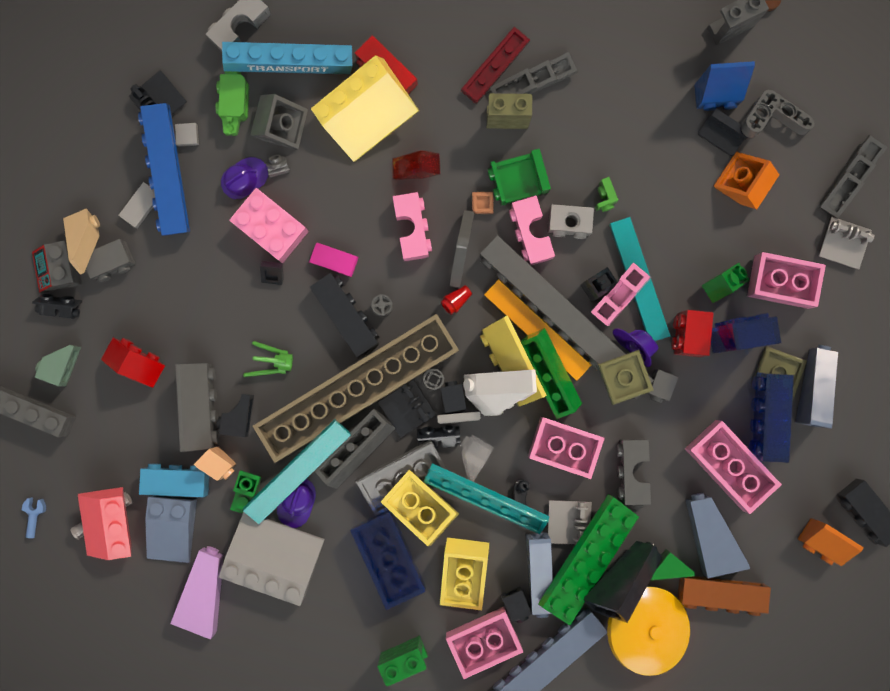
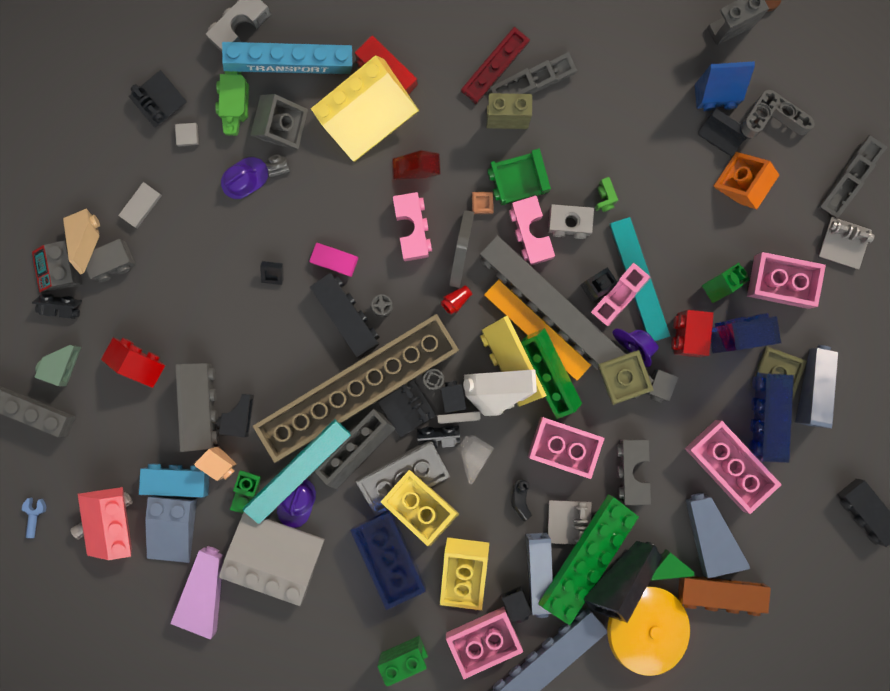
(165, 169): blue brick -> none
(269, 225): bright pink brick -> none
(282, 361): bright green plant -> none
(486, 499): teal tile -> none
(828, 542): orange slope -> none

